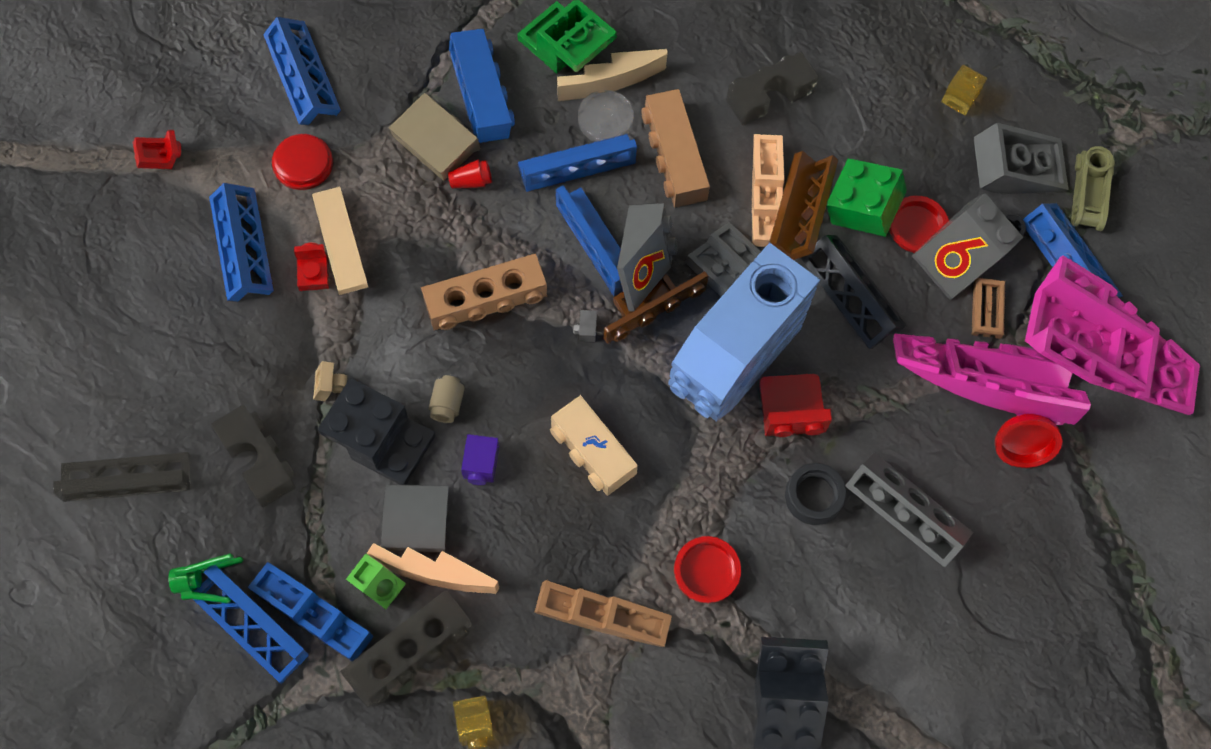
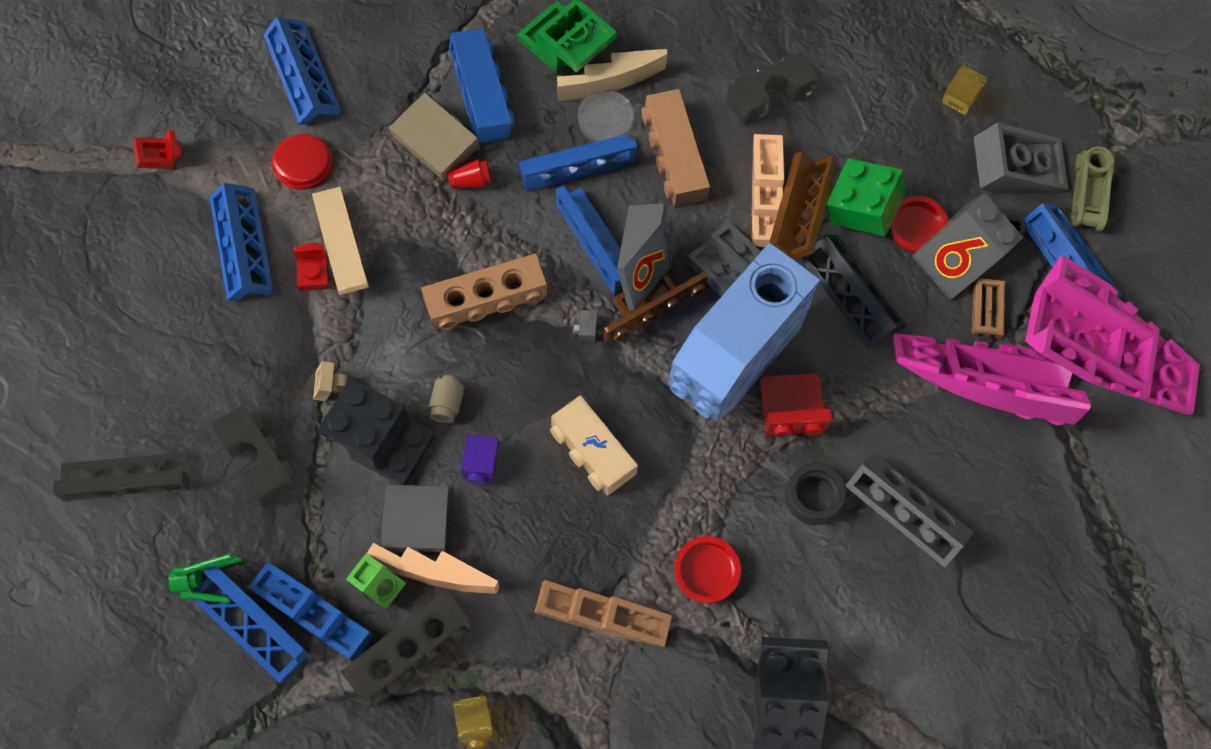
(1028, 441): red piece -> none

